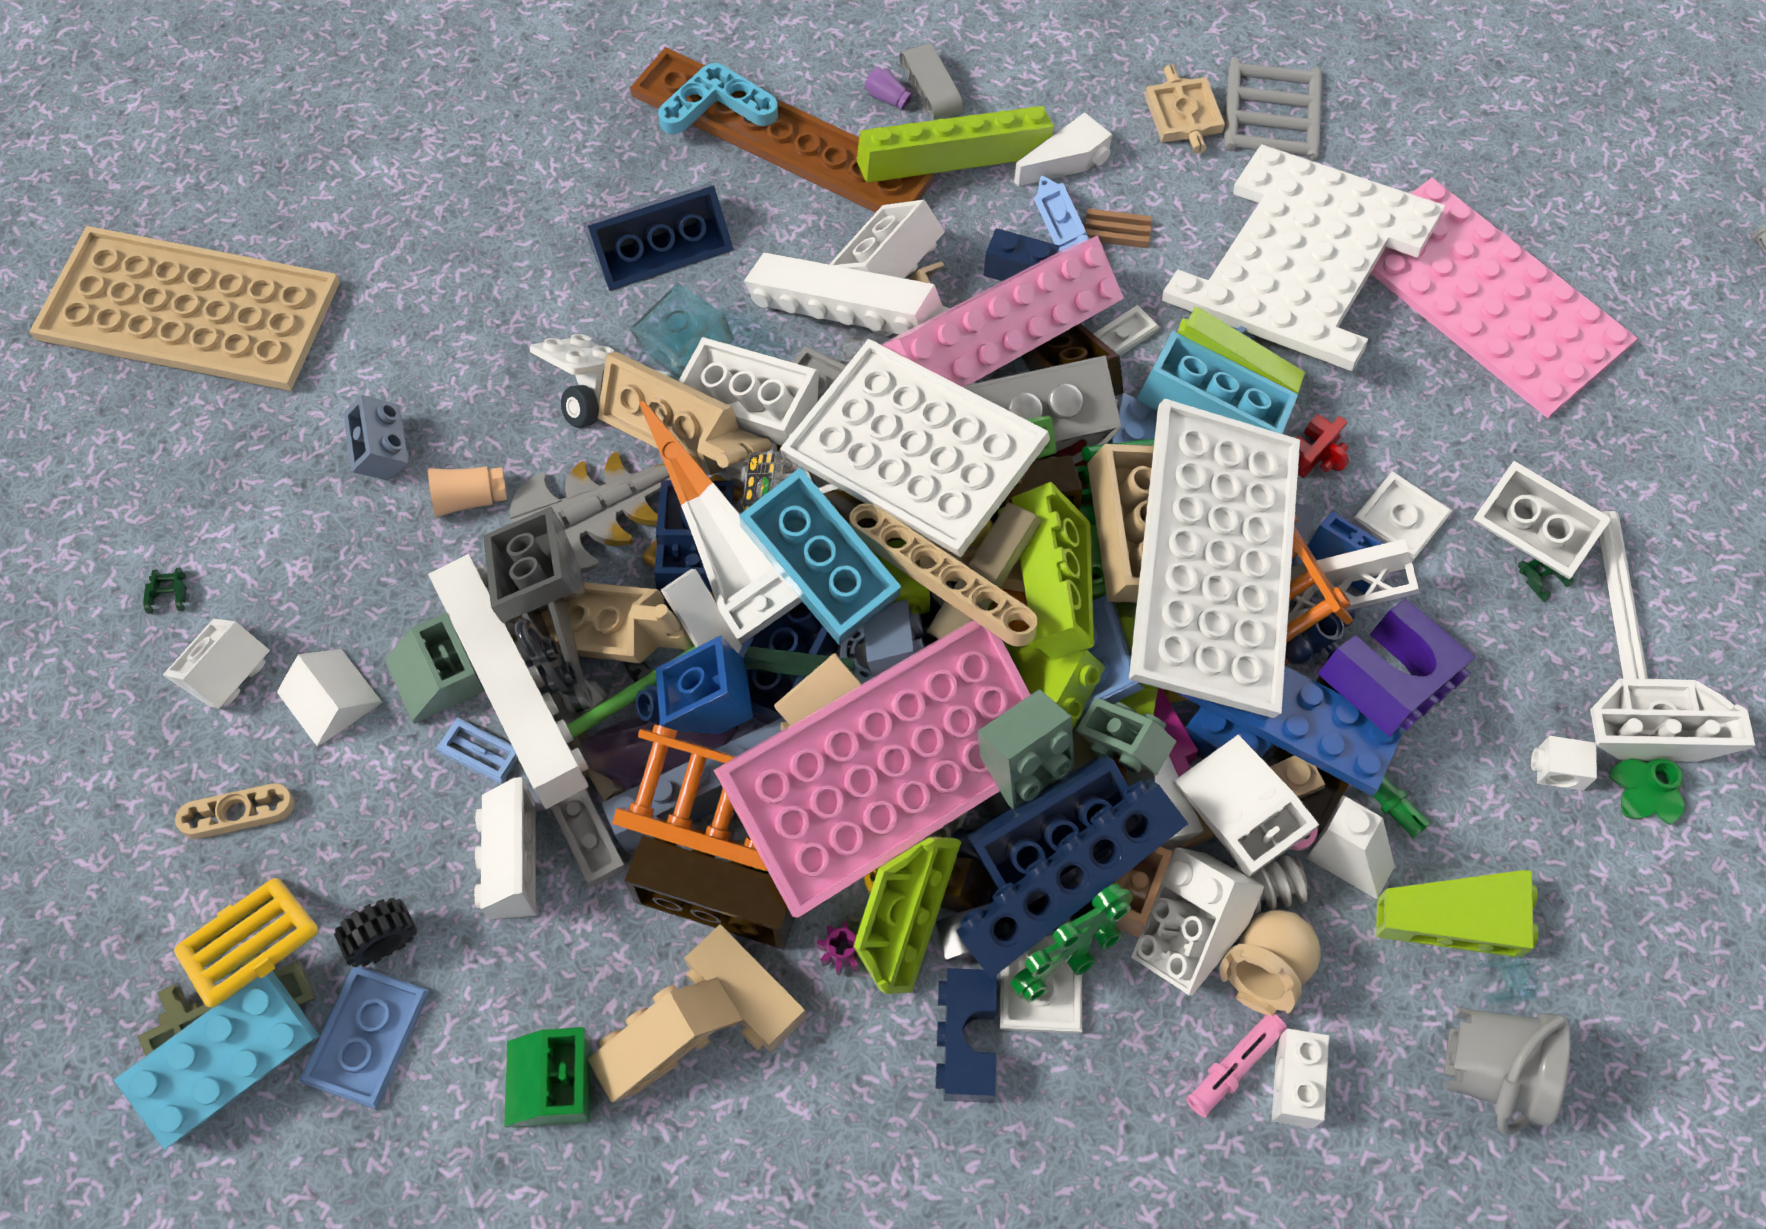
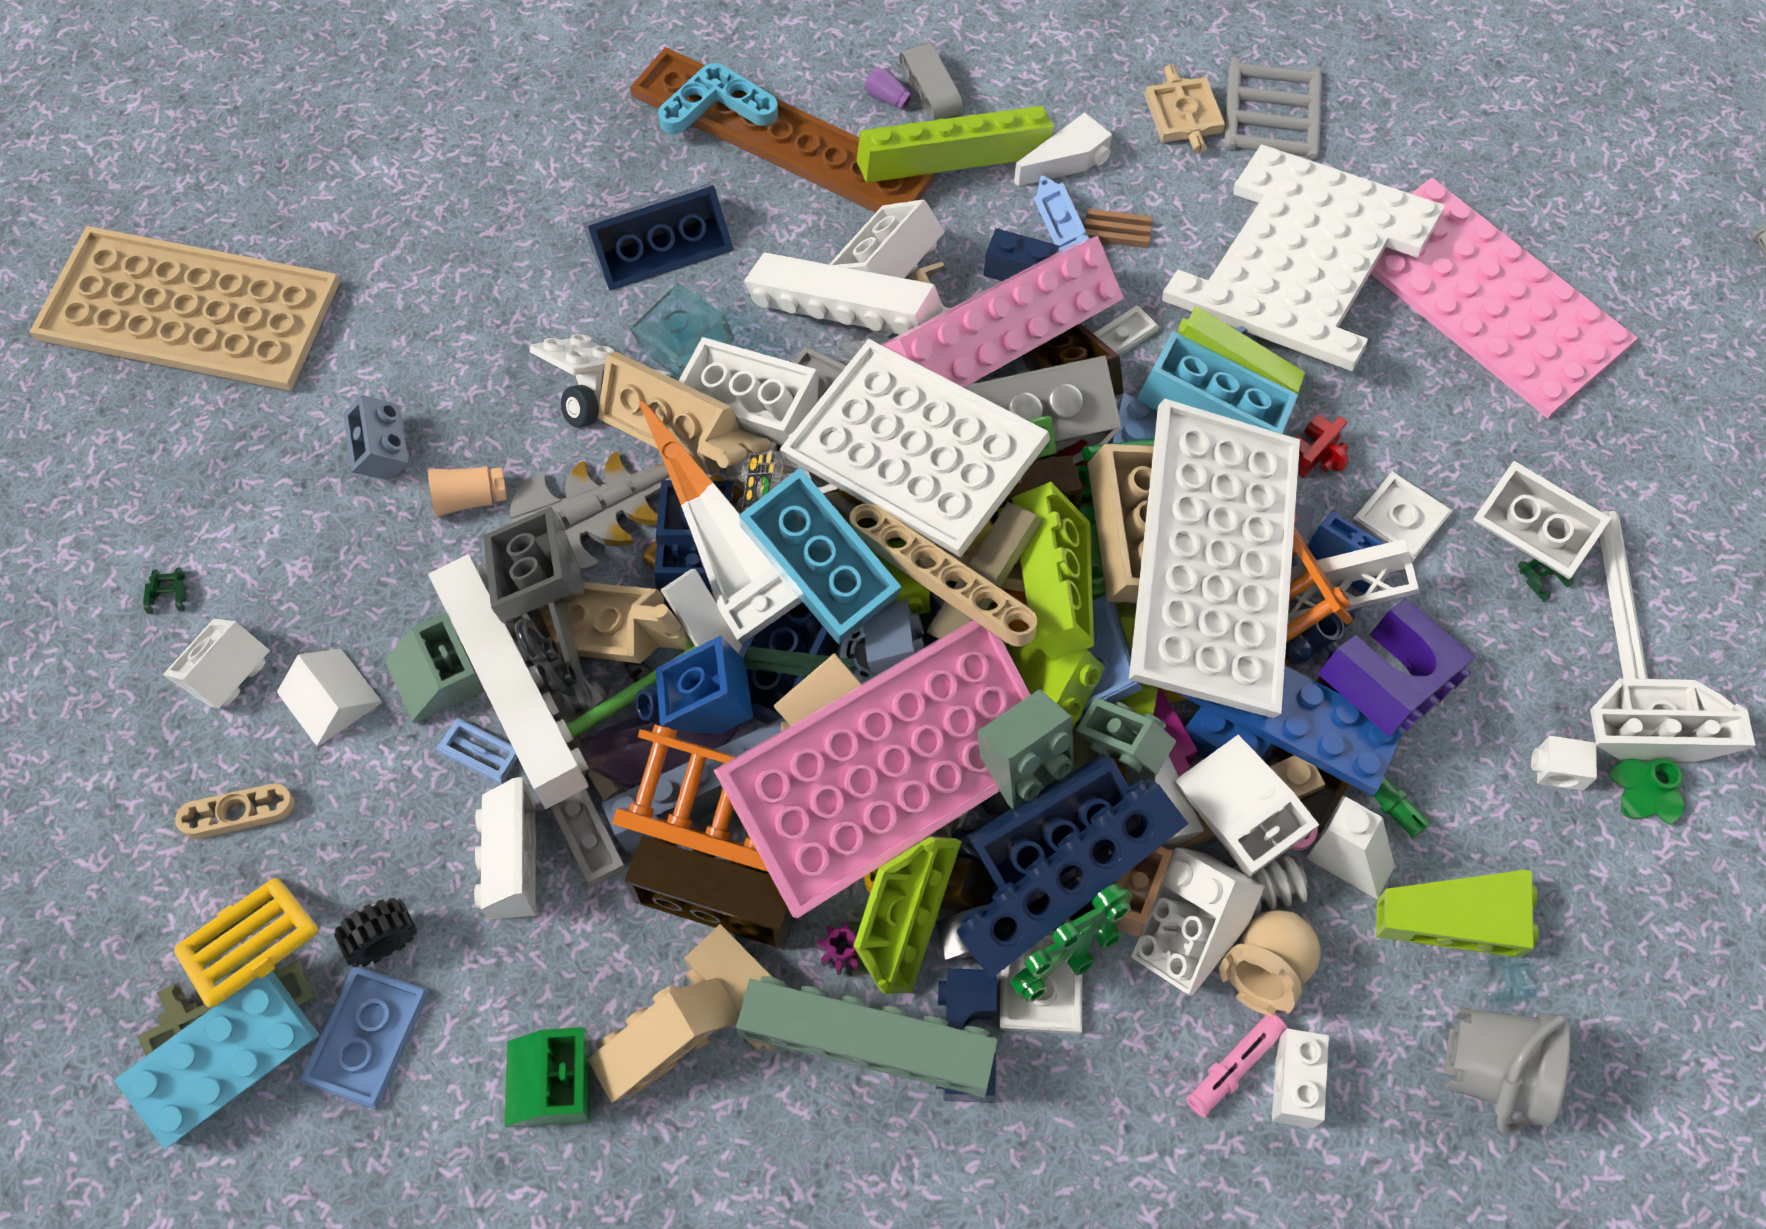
(867, 1036): none -> sand green brick

